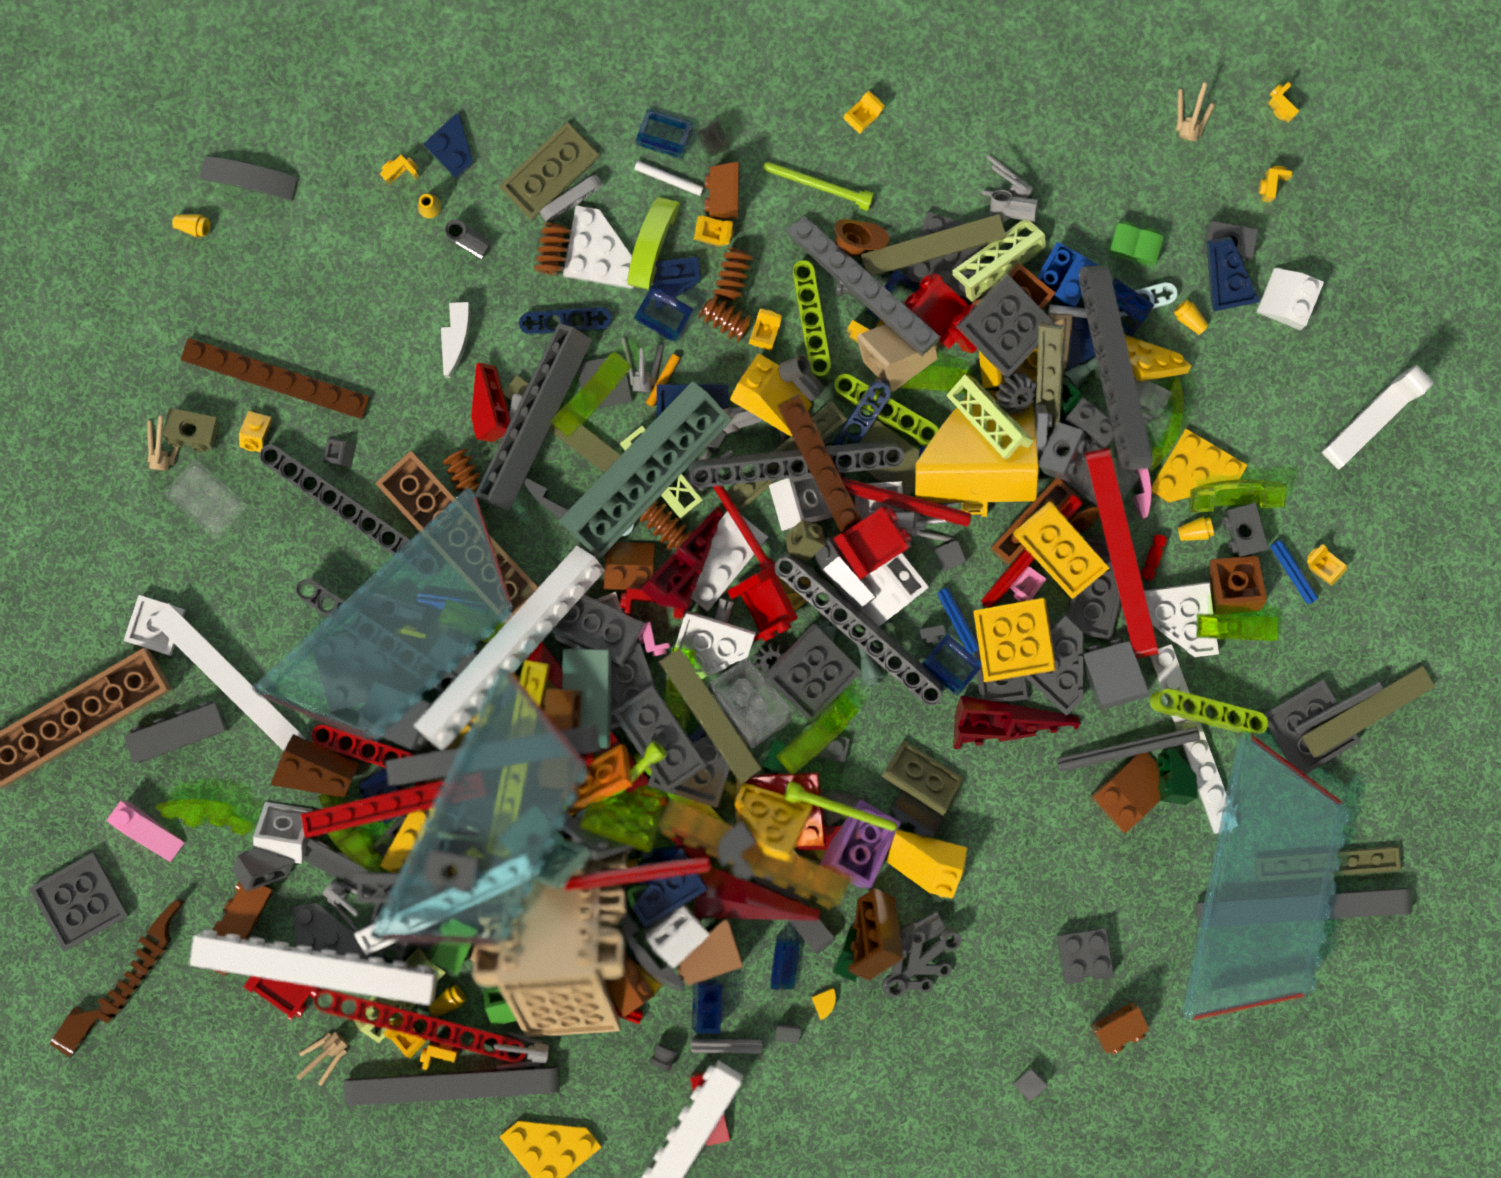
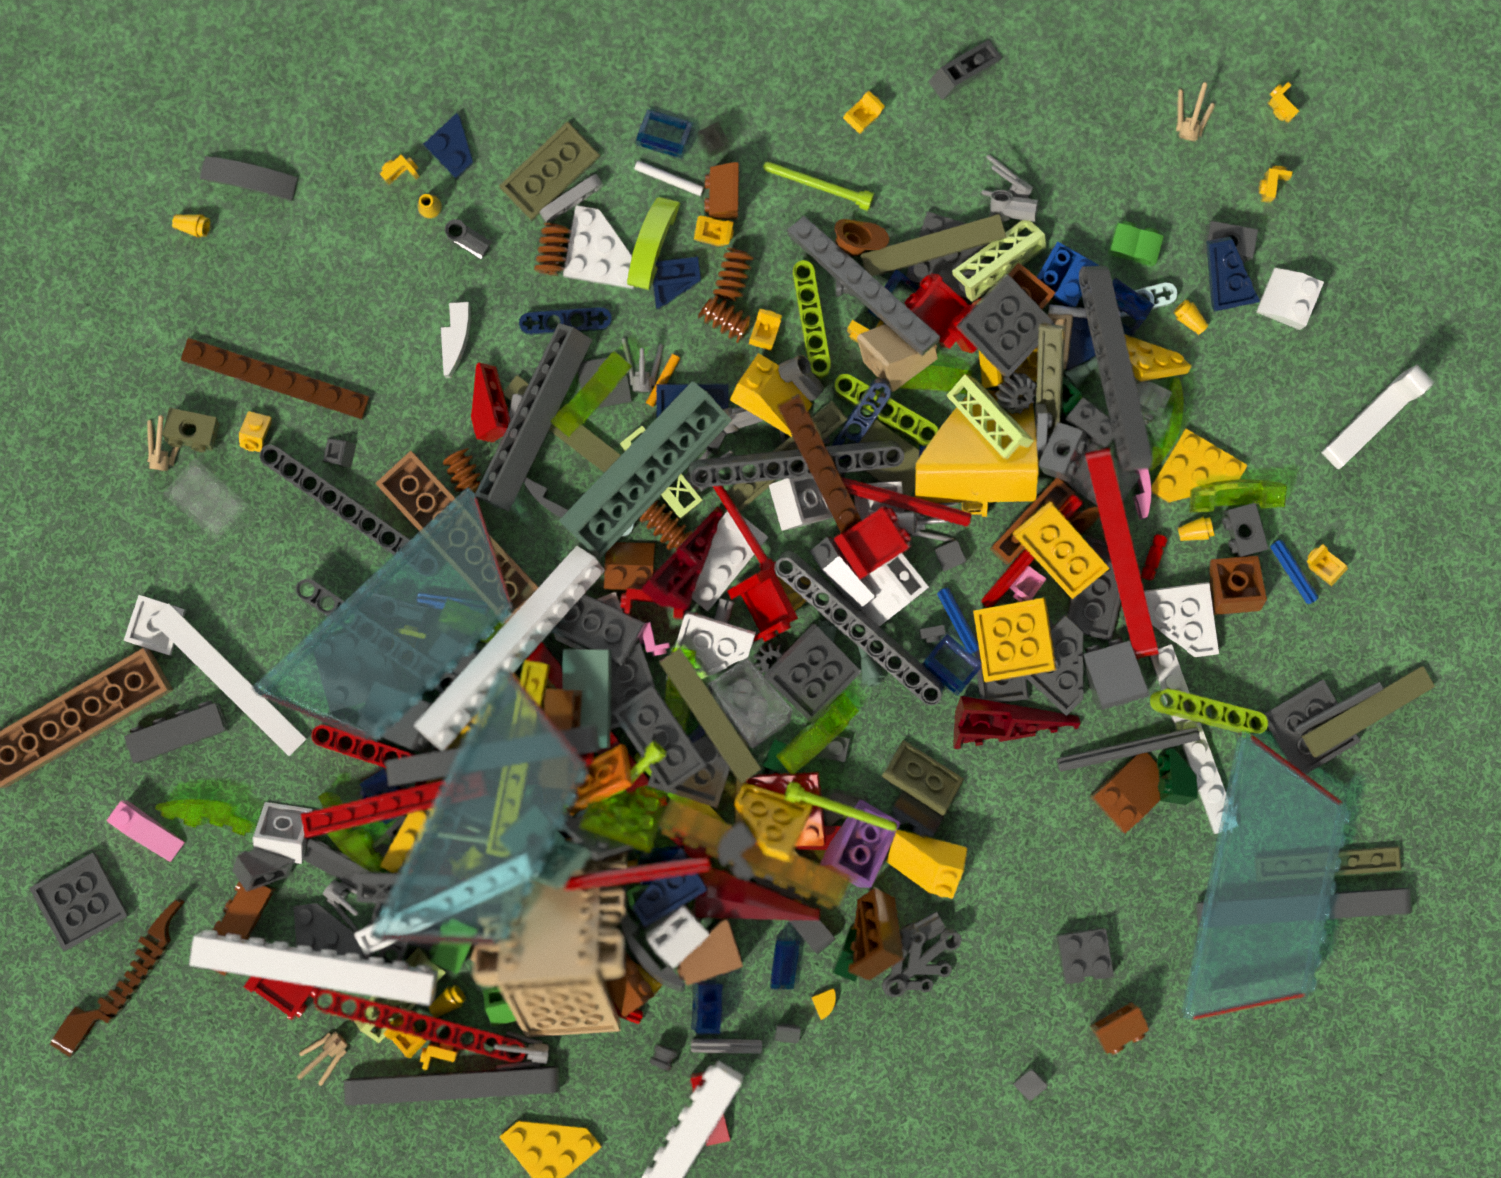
(314, 769): reddish brown wedge -> none
(467, 866): dark grey brick -> none
(657, 326): clear blue tile -> none
(804, 540): olive brick -> none
(964, 69): none -> dark grey slope
(1237, 627): clear neon green slope -> none

